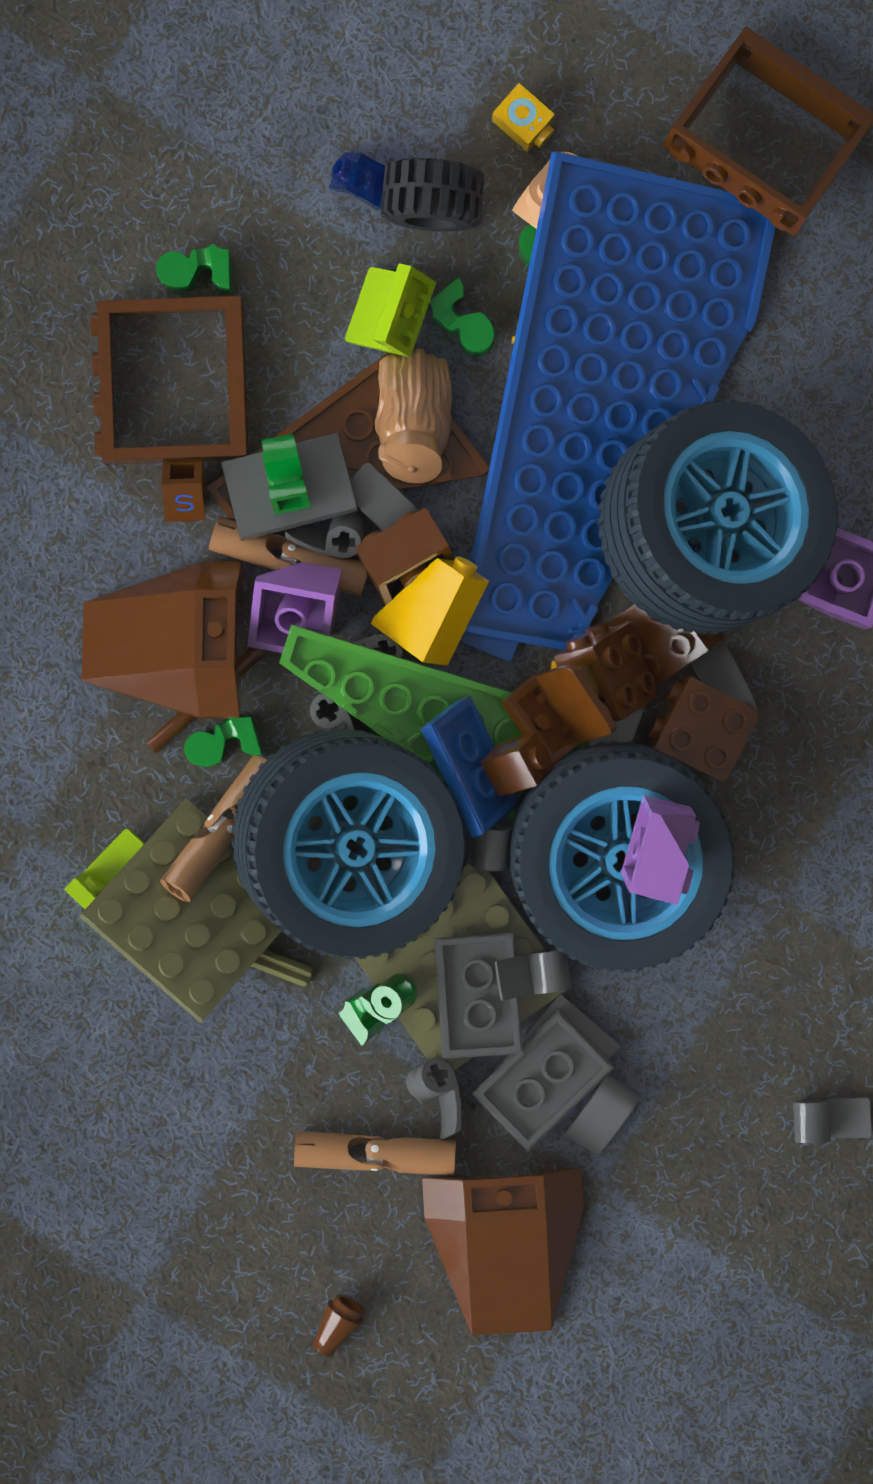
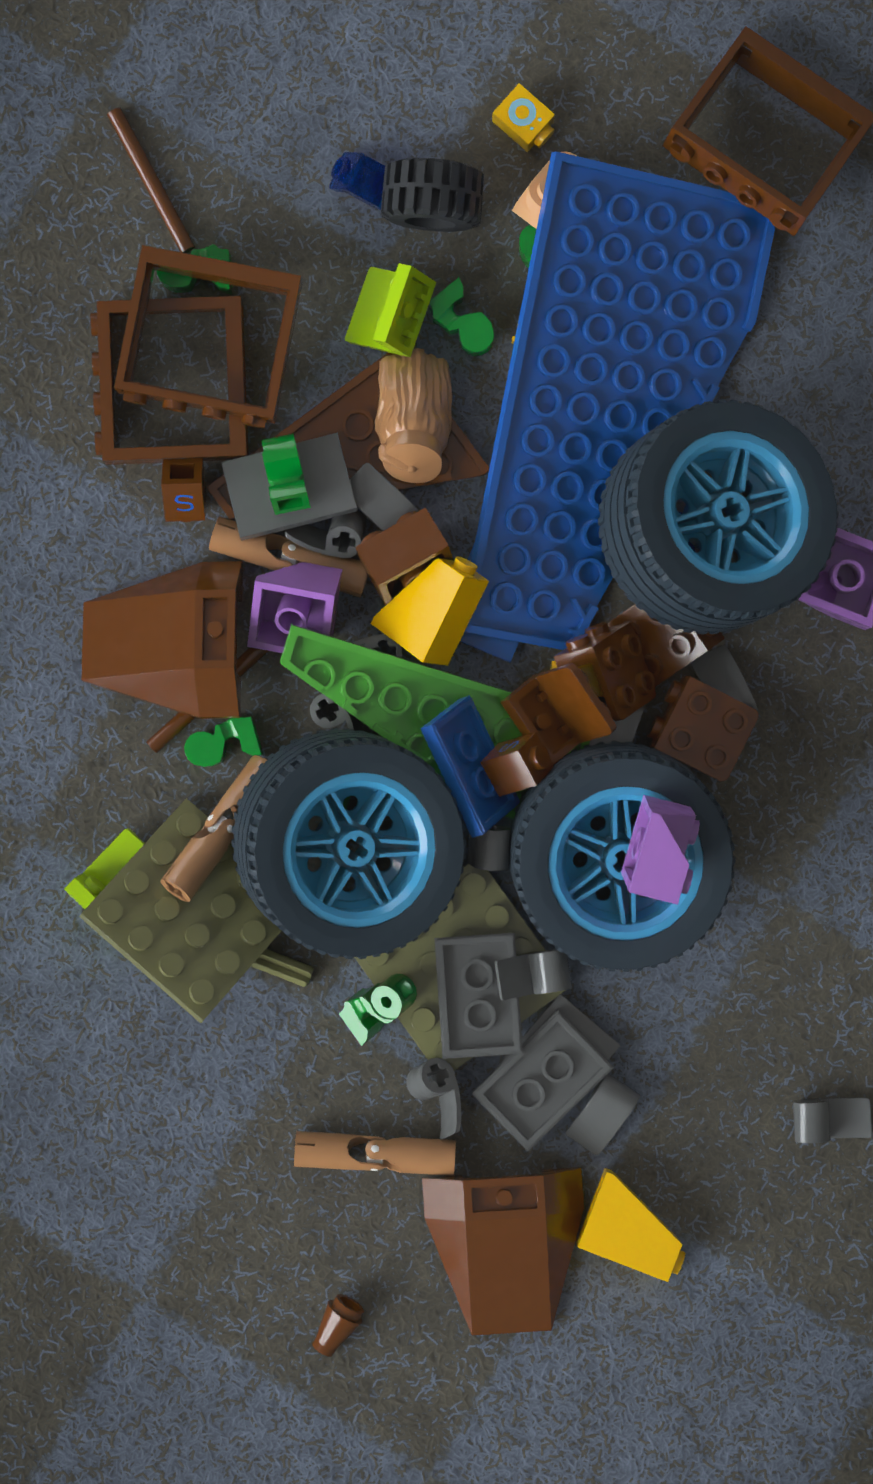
(150, 180): none -> reddish brown bar
(216, 271): none -> reddish brown window
(628, 1231): none -> yellow slope

